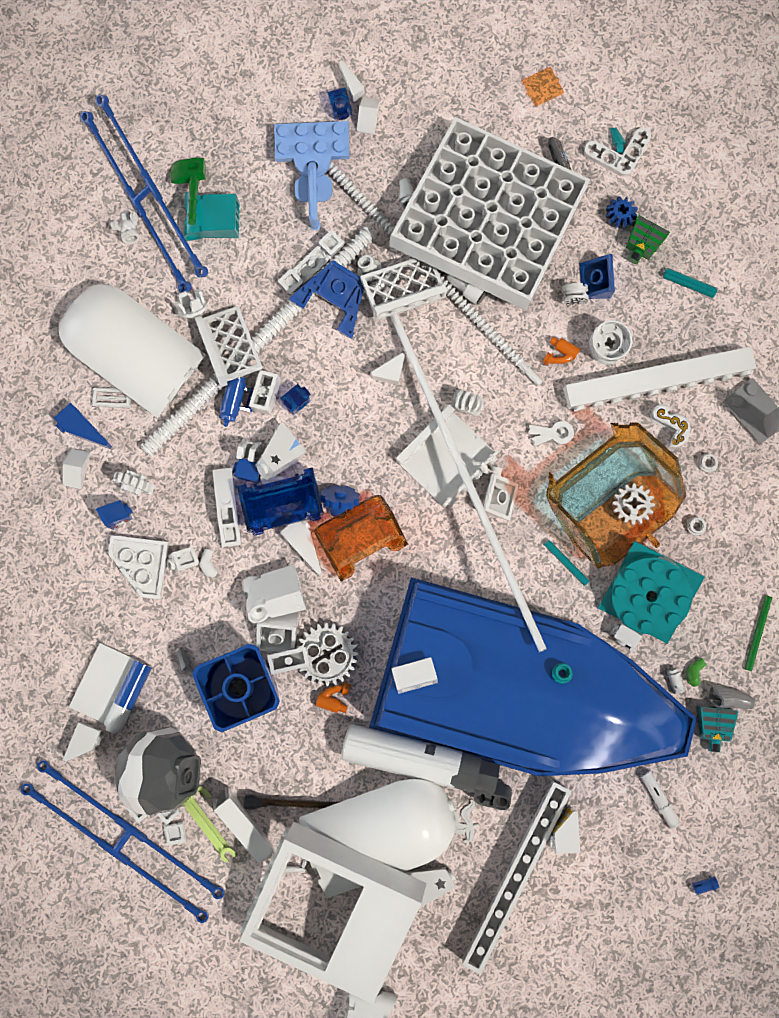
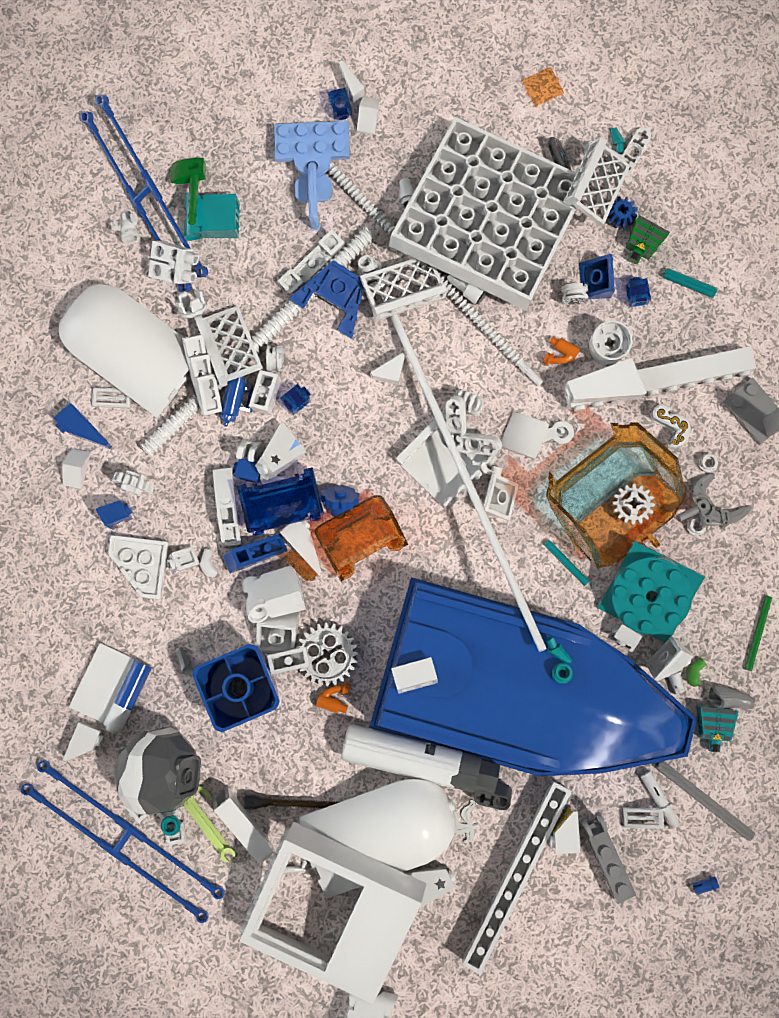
(164, 825): none -> teal plate
(173, 263): none -> white hips
(201, 374): none -> white slope
(254, 553): none -> blue slope
(274, 358): none -> white wheel
(300, 566): none -> clear orange piece
(463, 437): none -> white beam
(524, 435): none -> white slope
(557, 650): none -> teal bar
(591, 160): none -> white fence
(607, 384): none -> white slope
(608, 858): none -> light grey hinge
(626, 817): none -> white tile
(638, 292): none -> clear blue brick
(669, 659): none -> white slope
(705, 509): none -> light grey bar
(705, 800): none -> light grey axle

